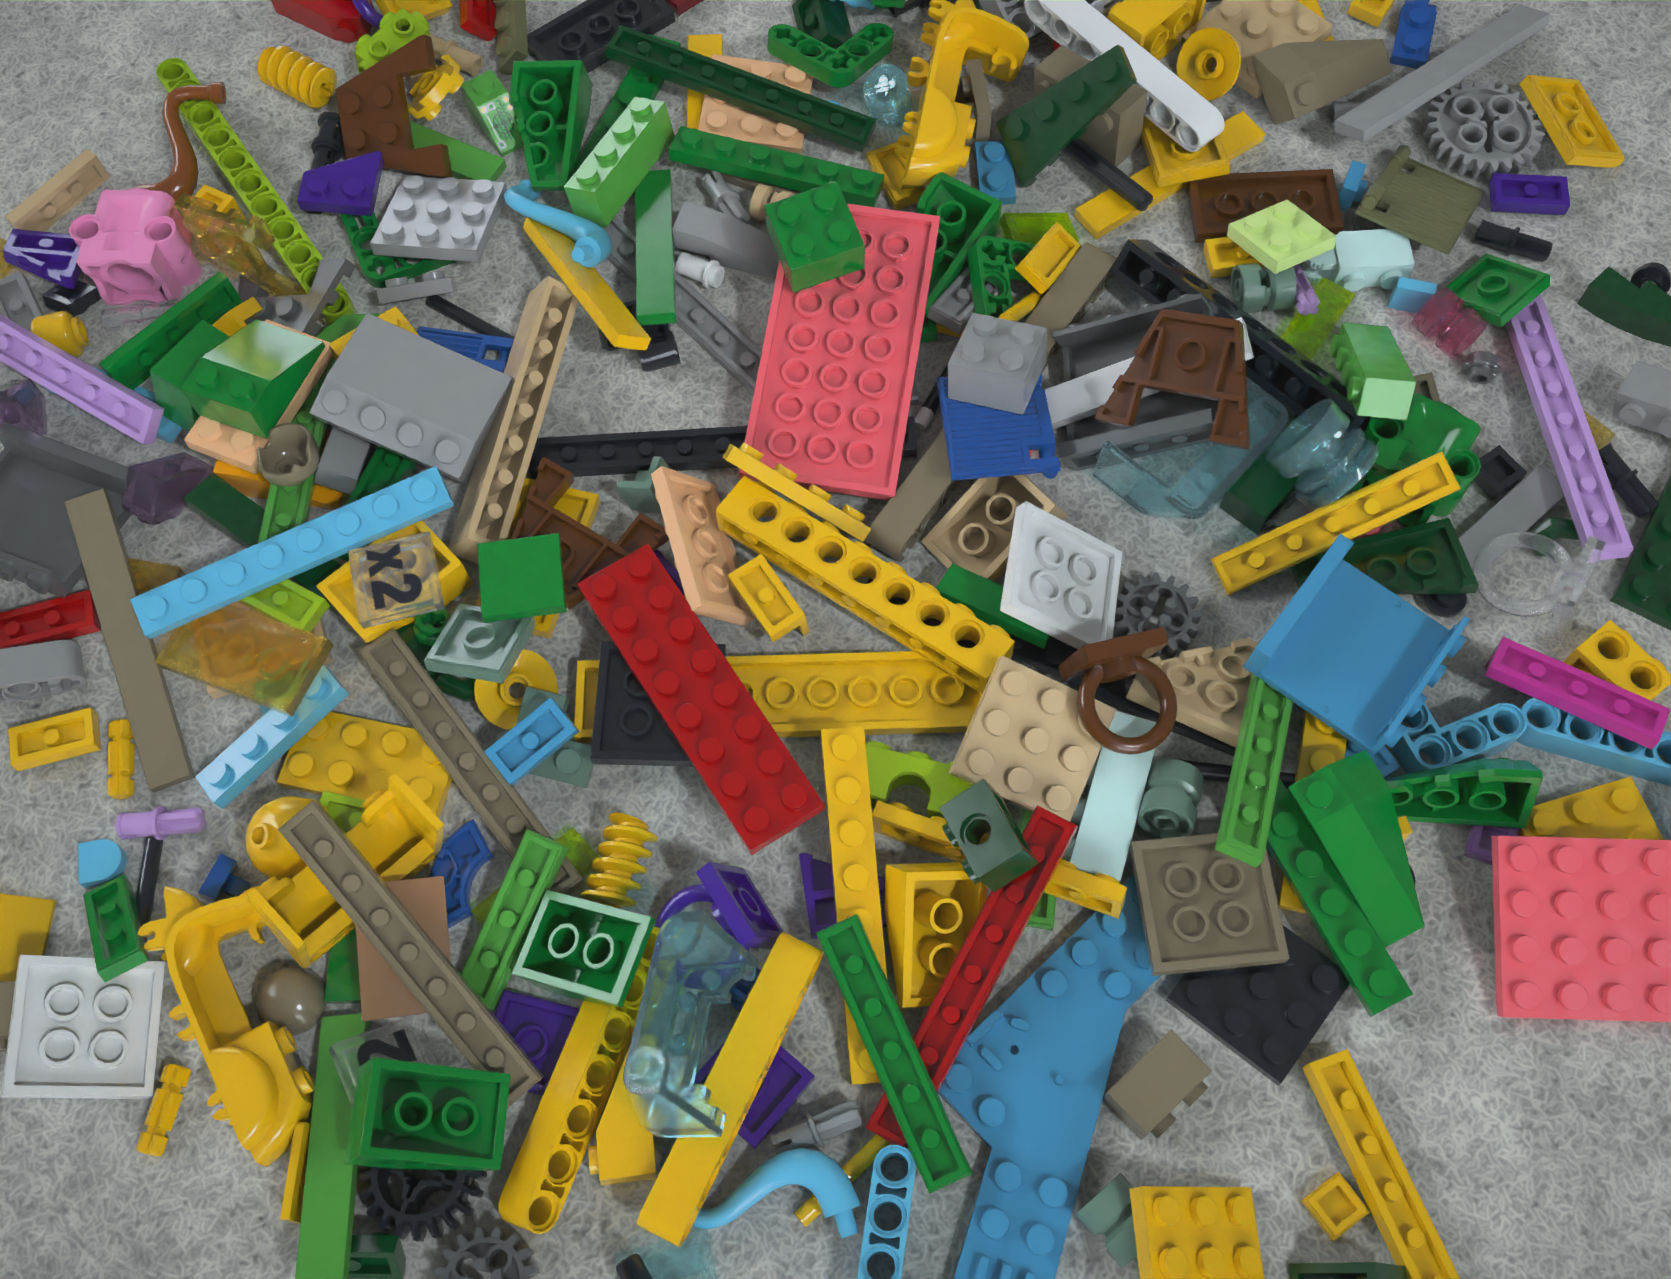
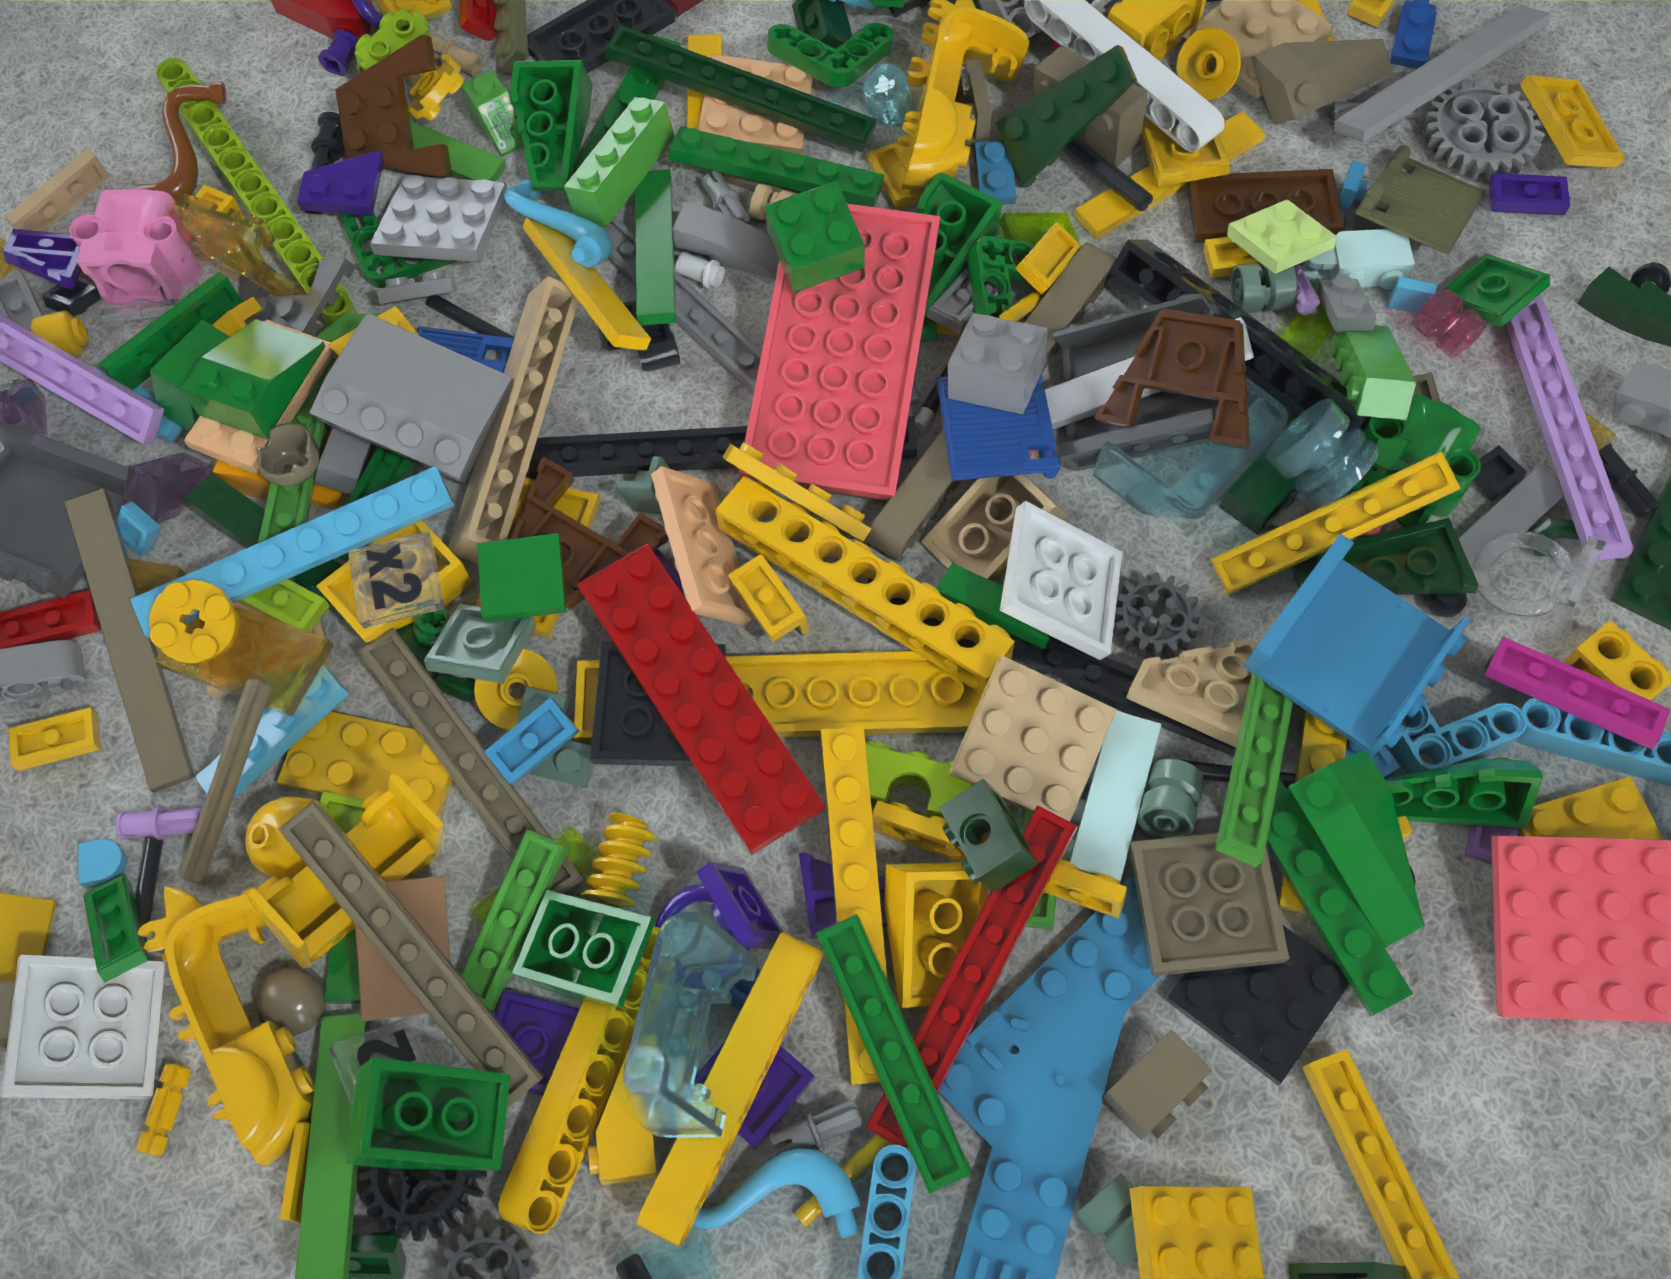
(120, 760): yellow axle -> none
(137, 529): none -> medium azure tile
(171, 632): none -> yellow plate
(222, 880): blue tile -> none
(225, 780): none -> dark tan axle
(297, 75): yellow piece -> none
(340, 53): none -> dark purple bush
(458, 863): blue tile -> none
(1113, 661): reddish brown tile -> none
(1335, 1206): yellow tile -> none
(1346, 304): none -> light grey plate
(1481, 367): flat silver plate -> none
(1512, 241): black axle -> none

